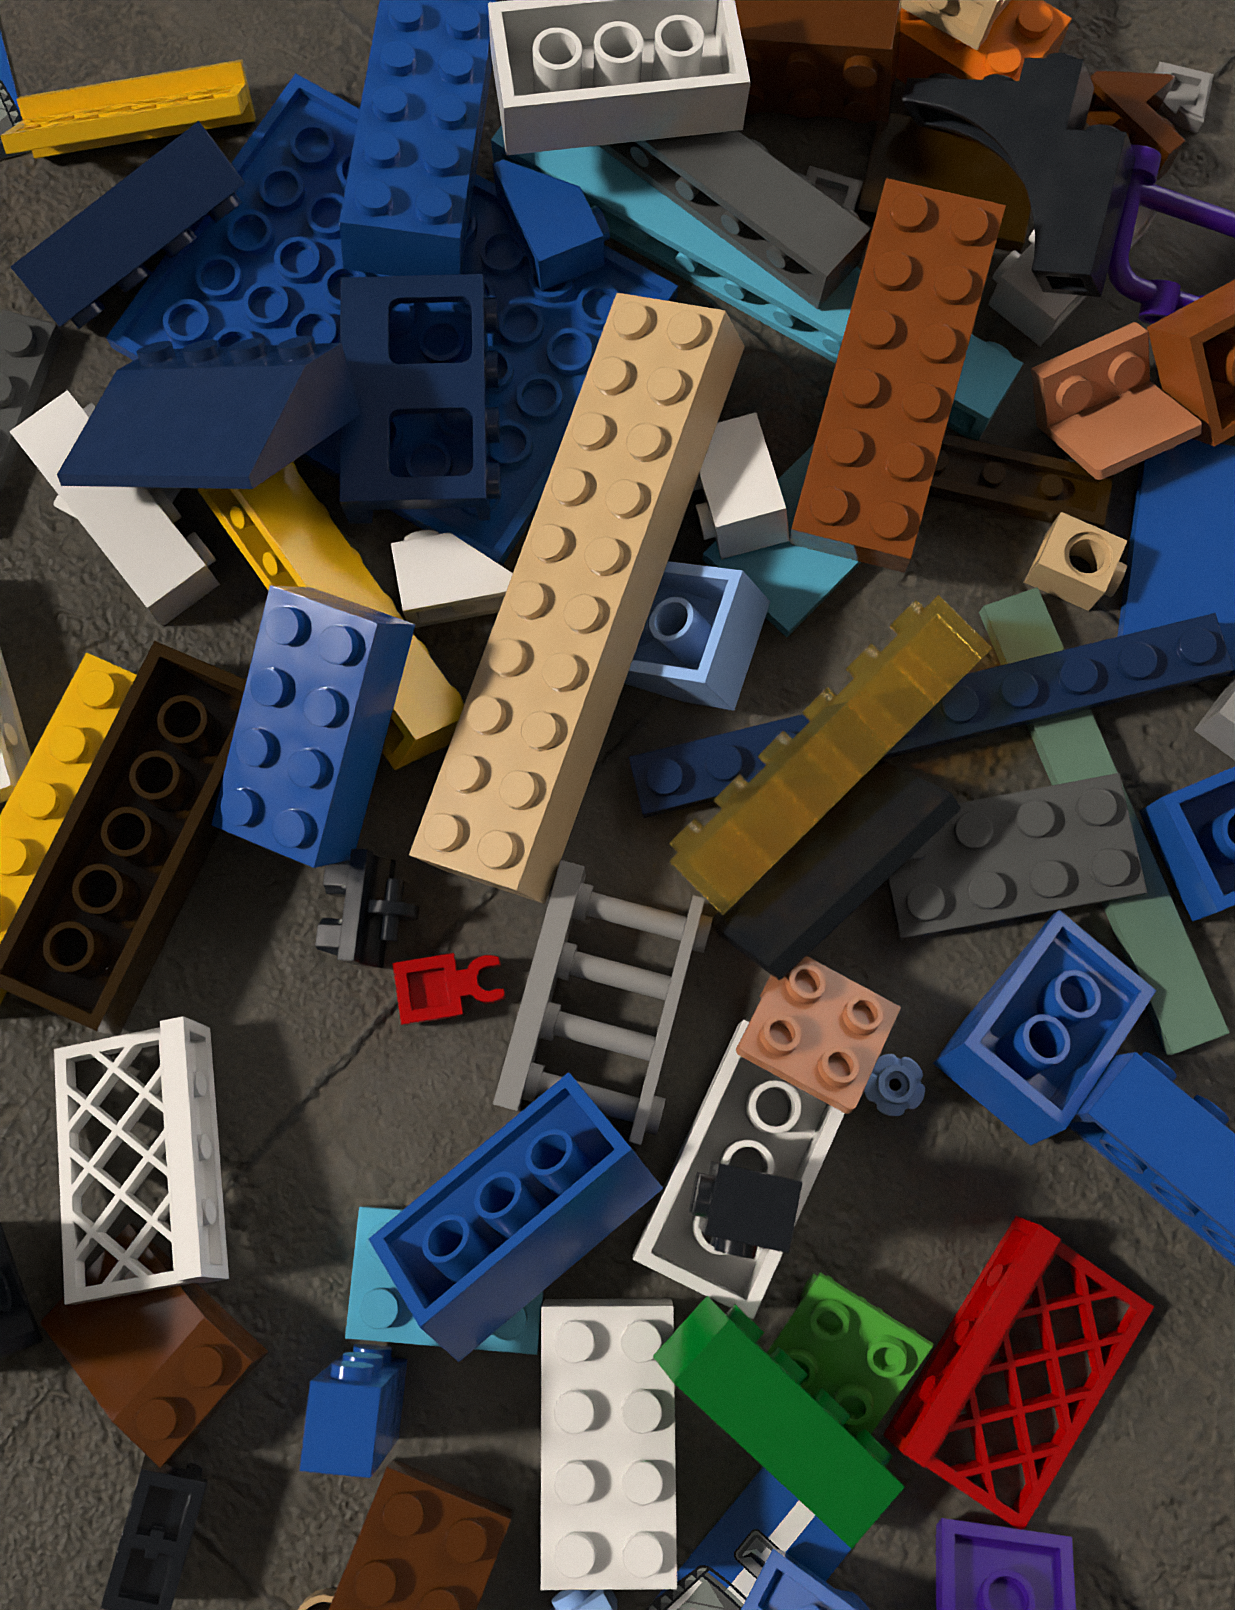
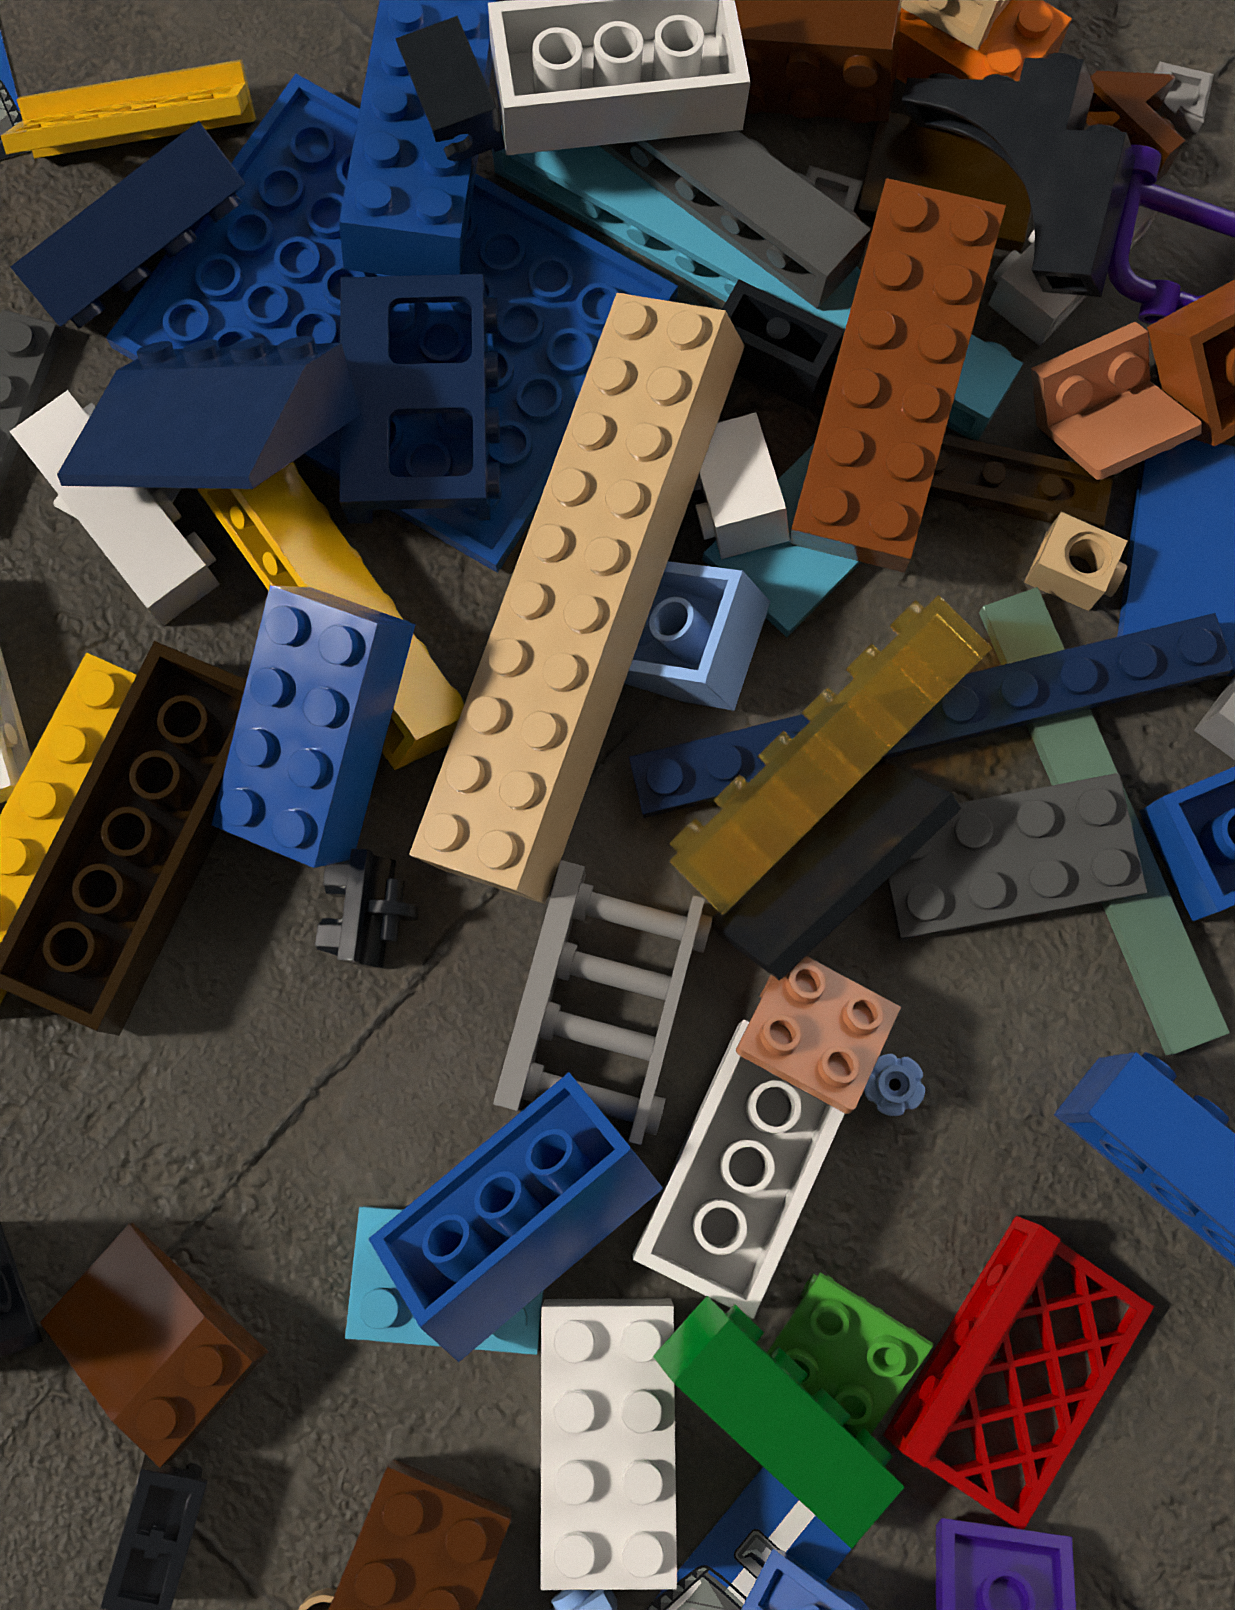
(190, 1164): white fence -> none
(354, 1412): blue brick -> none
(435, 988): red plate -> none
(446, 579): white slope -> none
(451, 89): none -> black hinge
(551, 223): blue slope -> none
(745, 1209): black brick -> none
(783, 344): none -> black brick
(1046, 1030): blue slope -> none

